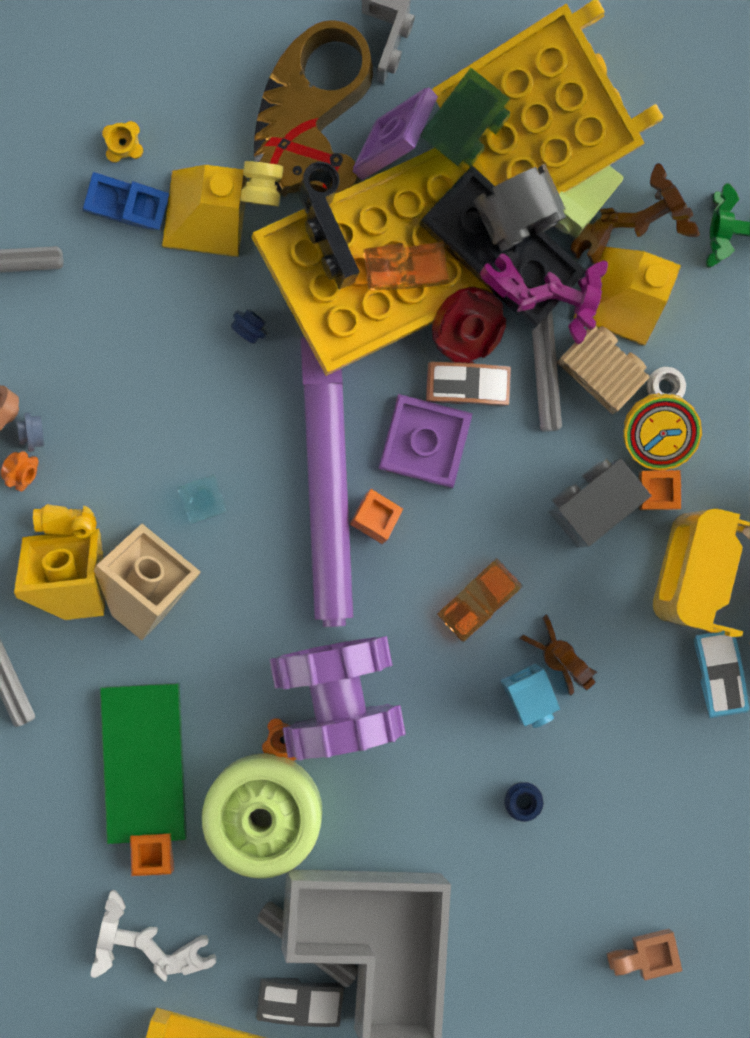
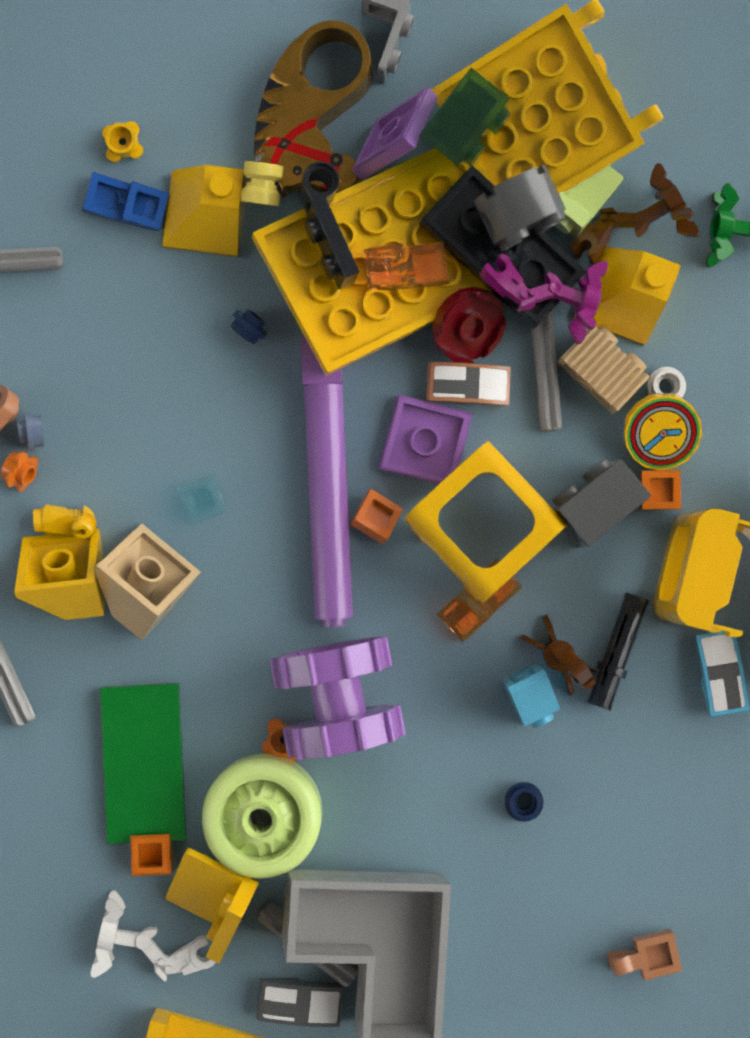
(212, 894): none -> yellow bracket
(479, 581): none -> yellow piece
(618, 651): none -> black pin

